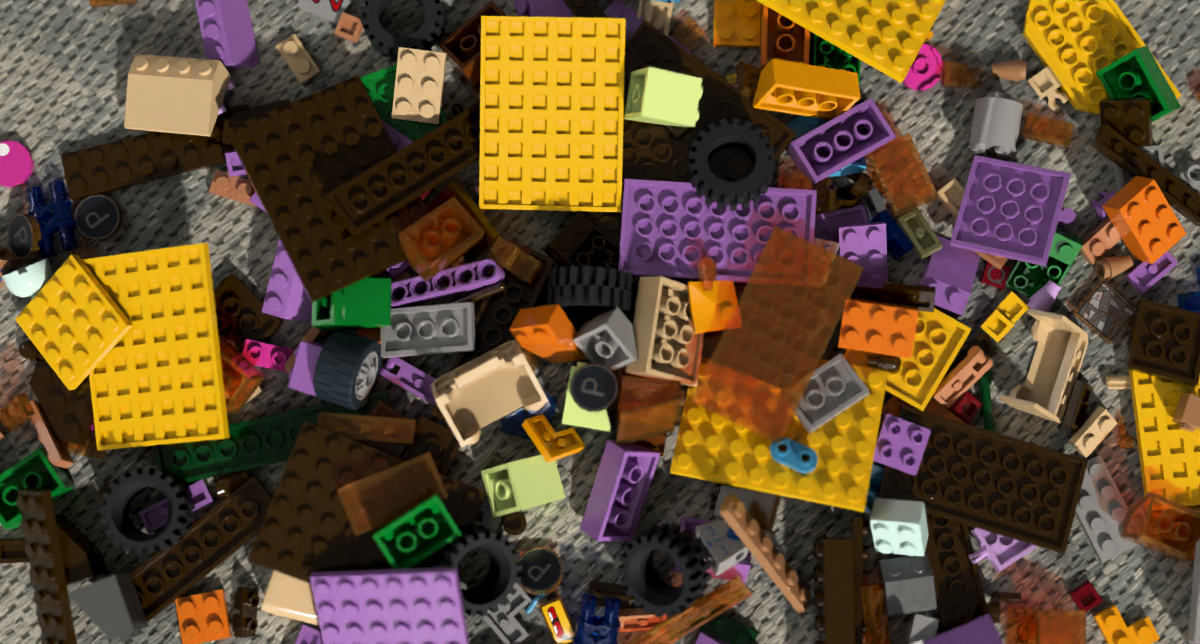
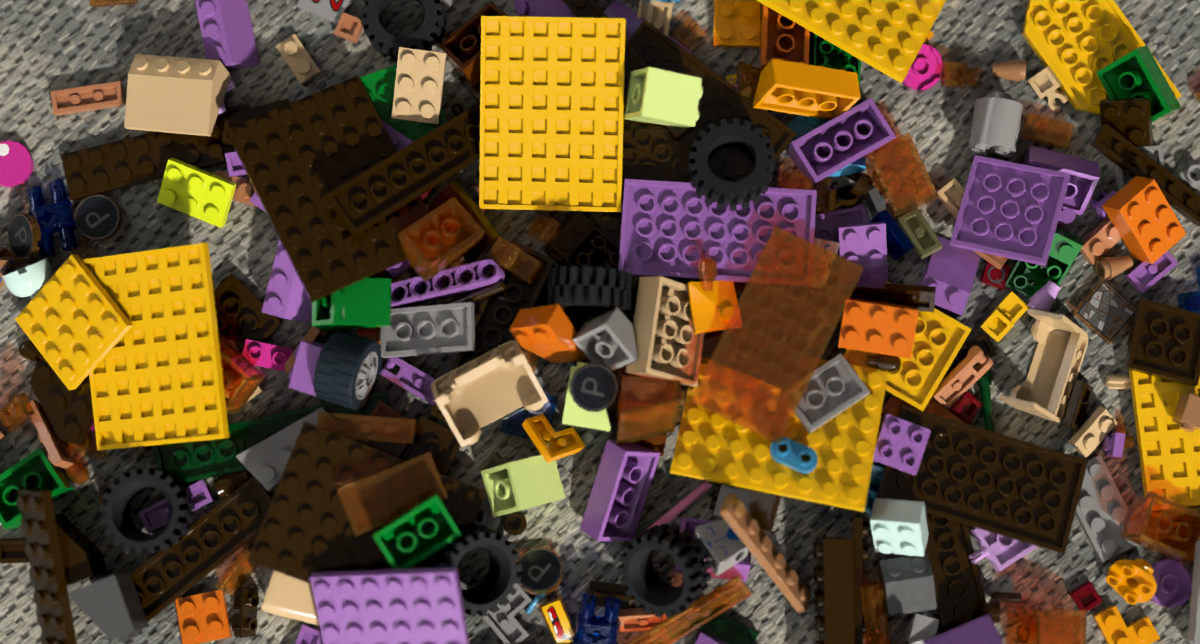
(77, 473): none -> clear orange cylinder
(88, 98): none -> nougat plate
(196, 192): none -> neon yellow plate
(237, 573): none -> clear orange slope
(269, 457): none -> light grey wing
(543, 229): none -> clear orange plate
(683, 504): none -> bright pink bar
(1083, 174): none -> medium lavender slope
(1114, 445): none -> medium lavender plate
(1132, 580): none -> light orange plate
(1165, 575): none -> medium lavender tile

